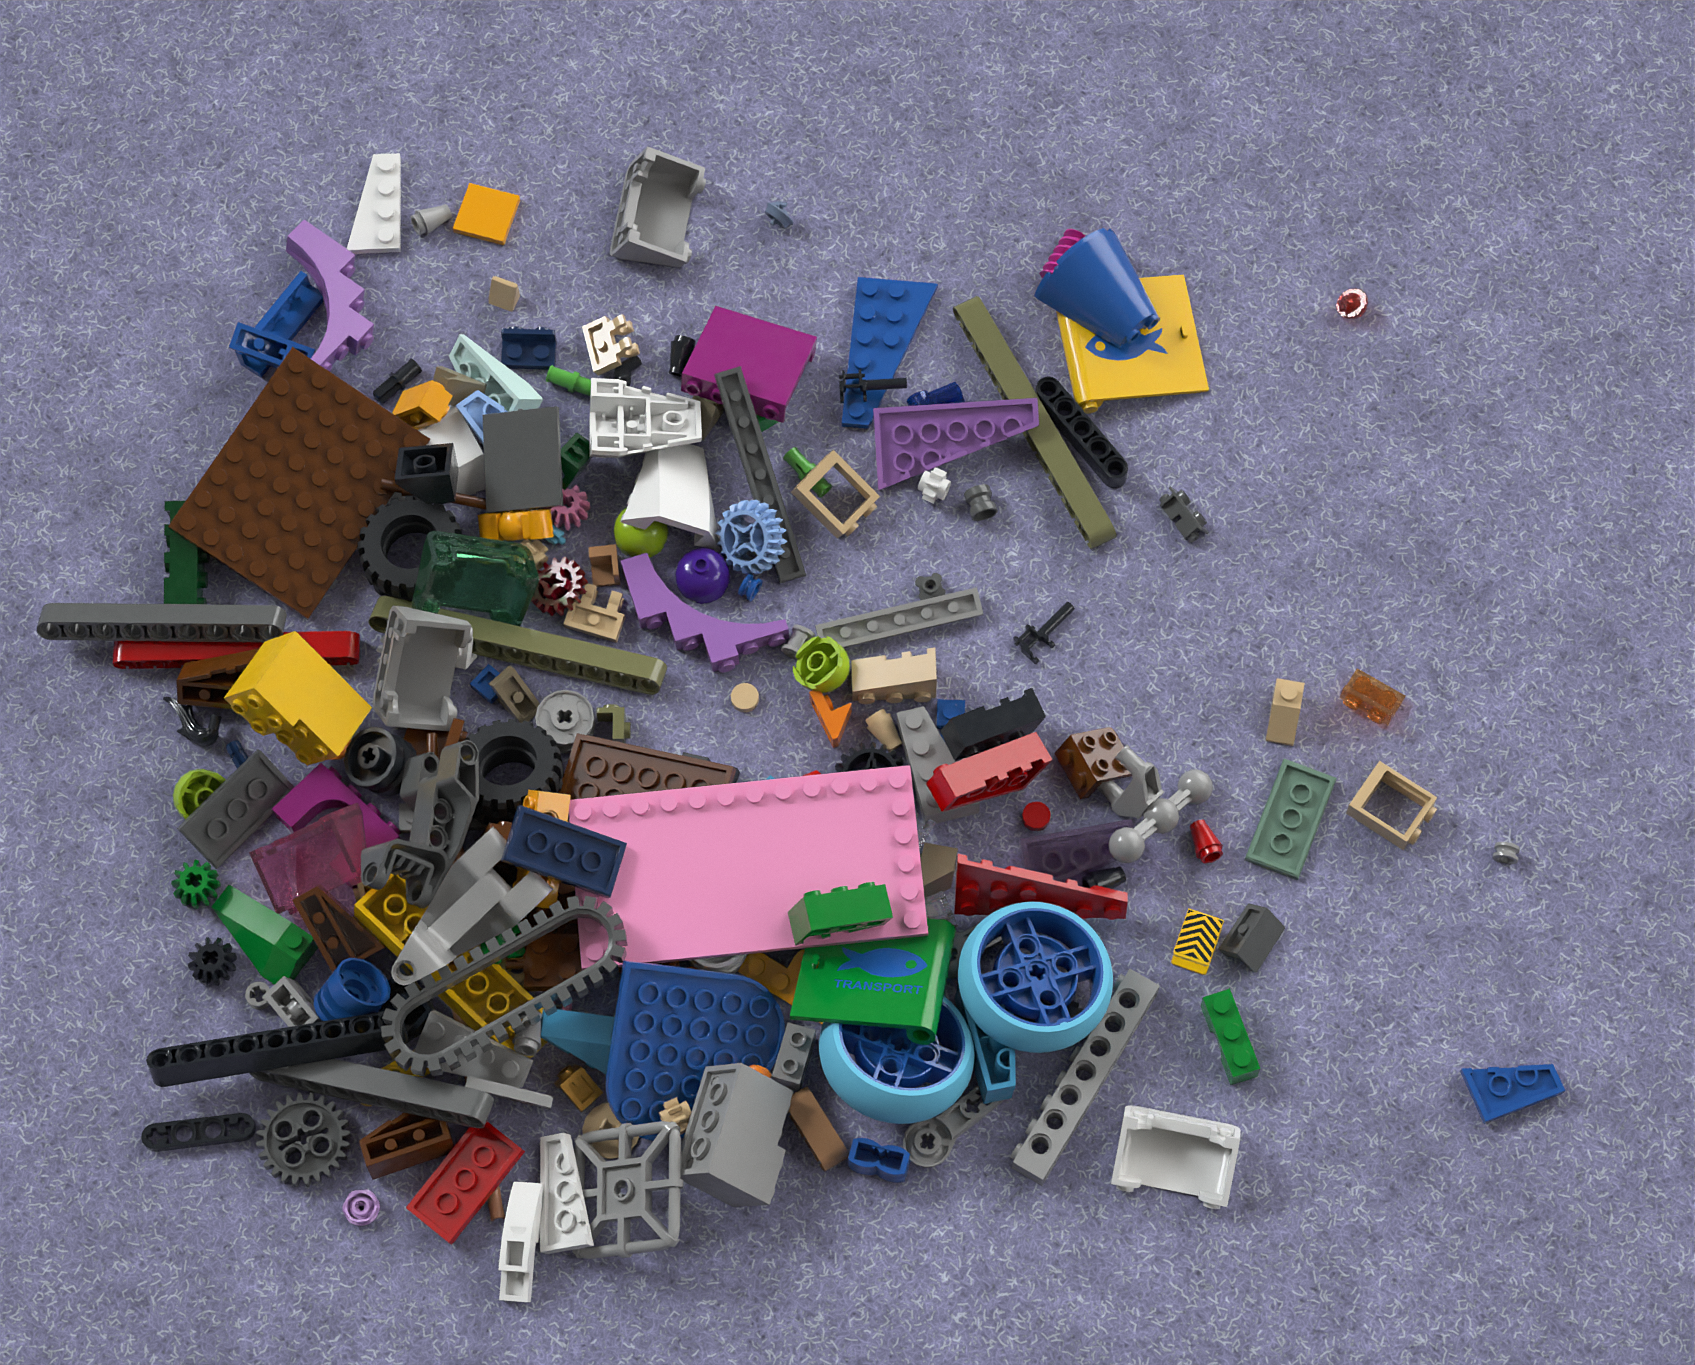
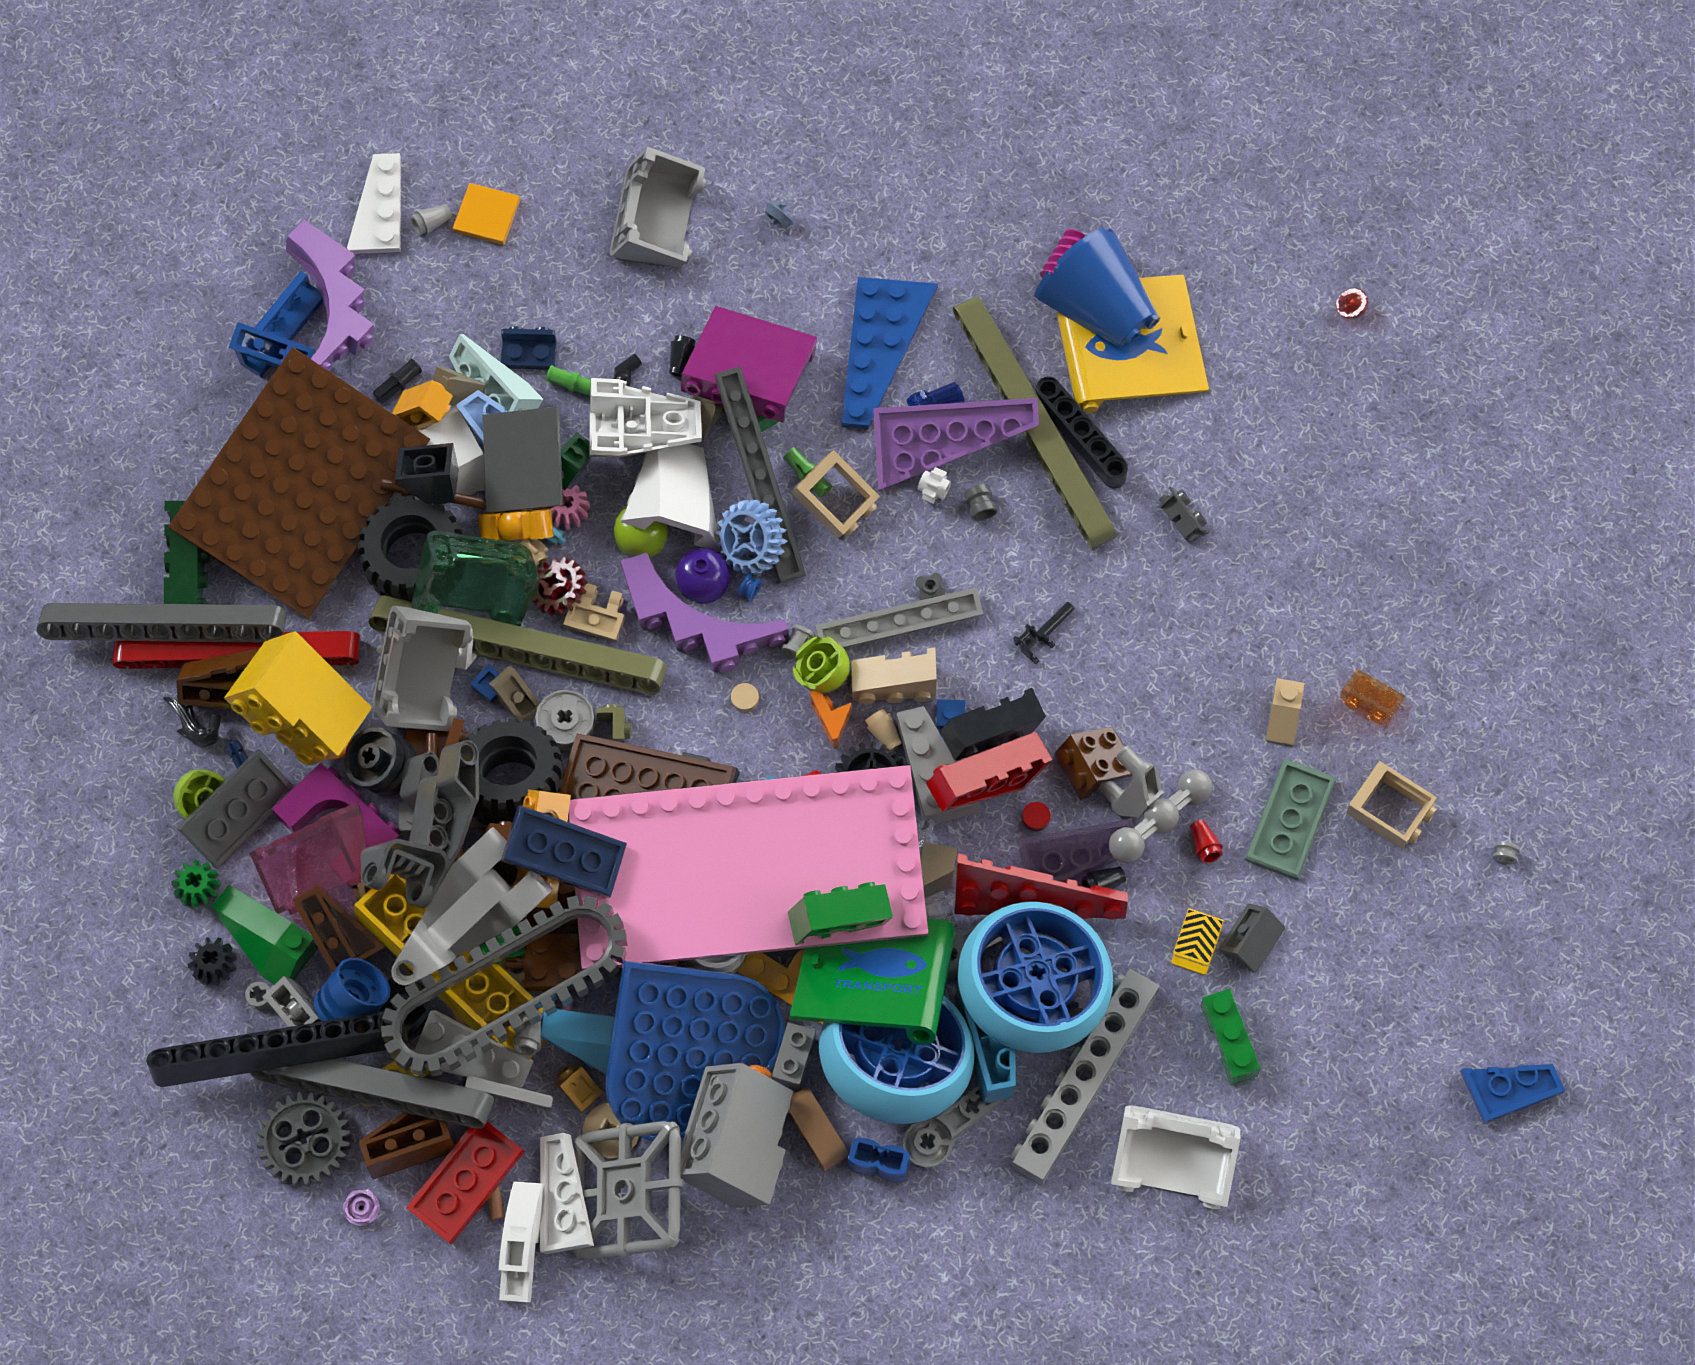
(198, 1128): black beam -> none
(503, 293): tan slope -> none
(601, 343): plate -> none
(604, 565): medium nougat panel -> none
(677, 1113): tan gear -> none
(868, 385): black piece -> none

